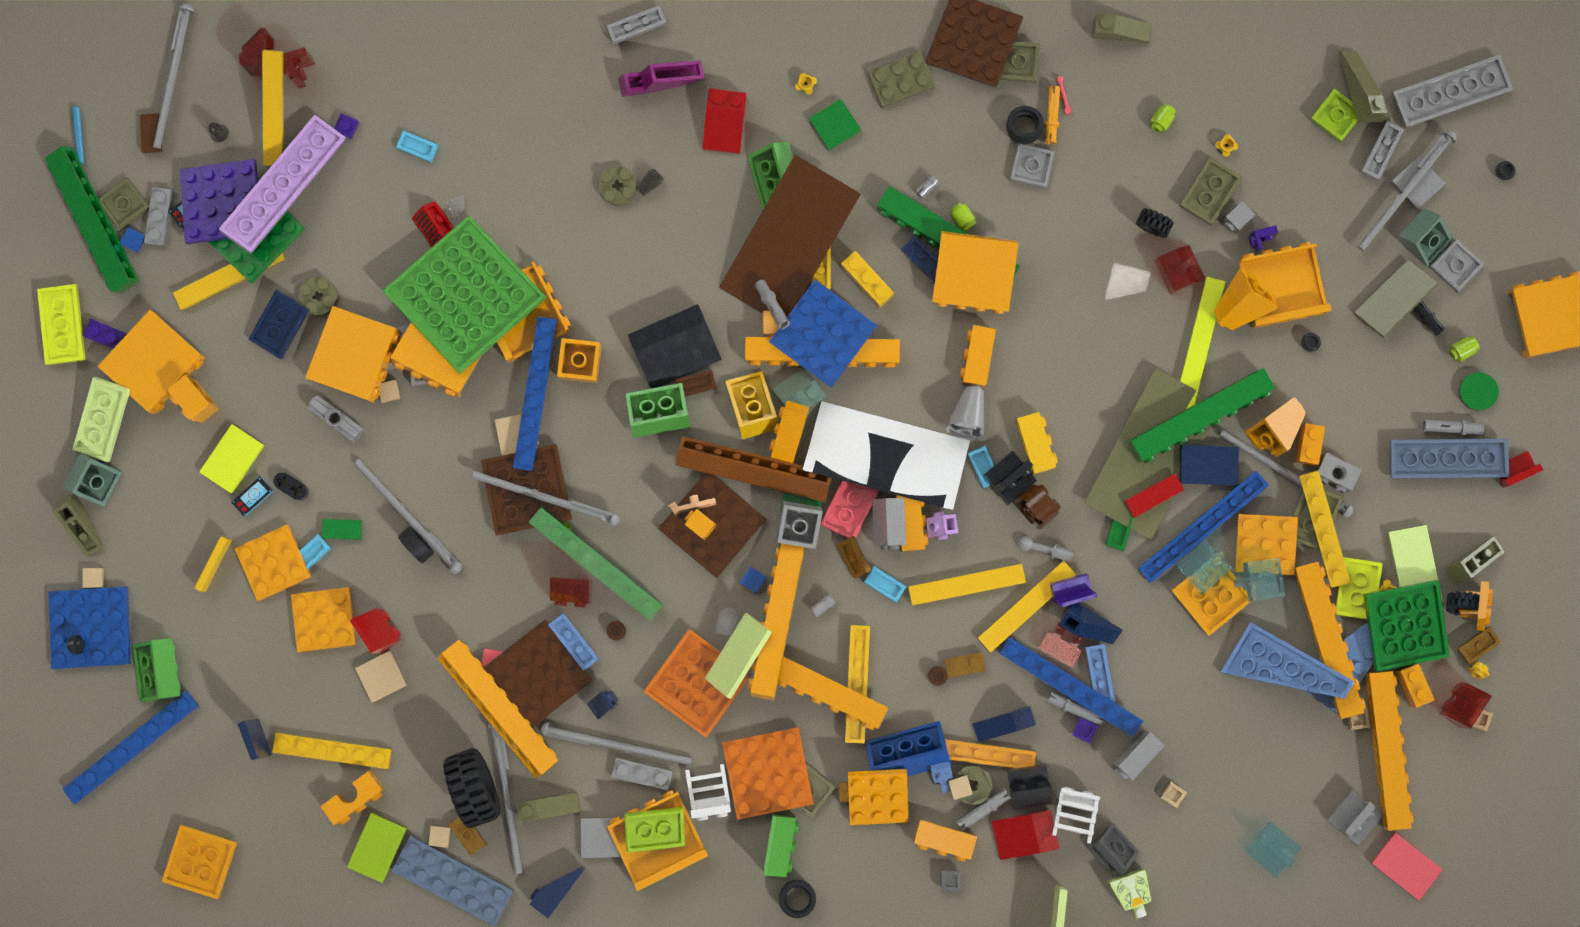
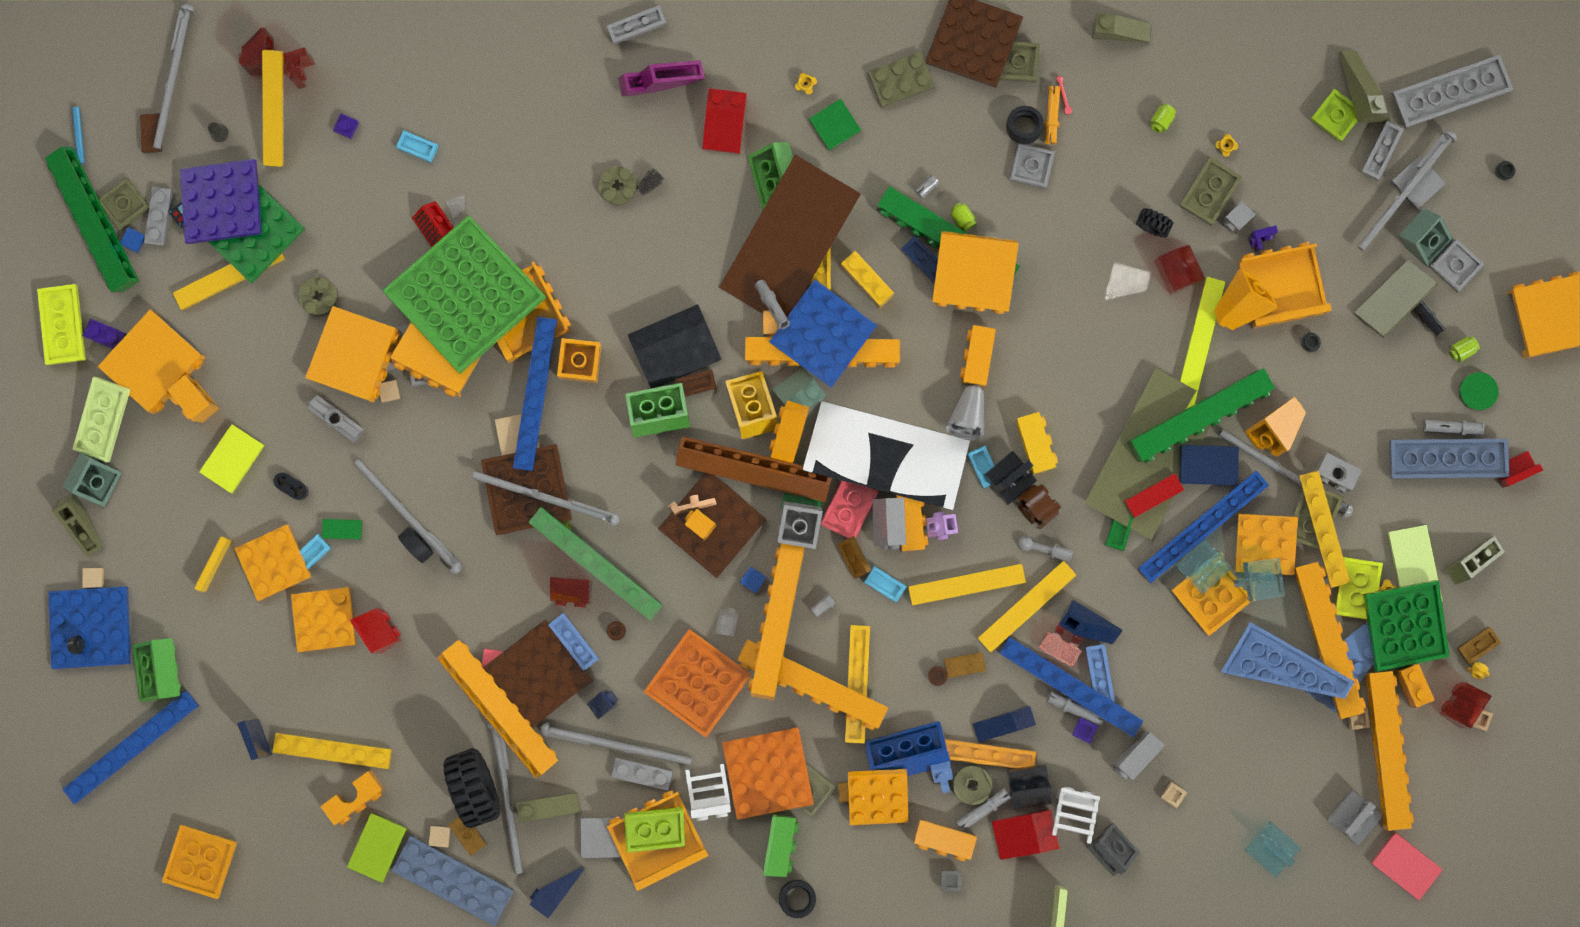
(252, 496): tile -> none
(279, 324): dark blue tile -> none
(282, 184): lavender plate -> none
(381, 676): tan tile -> none
(738, 655): yellowish green tile -> none
(960, 787): tan tile -> none
(1072, 590): dark purple panel -> none
(1132, 891): yellowish green torso -> none
(1309, 444): light orange brick -> none
(1472, 604): plate -> none

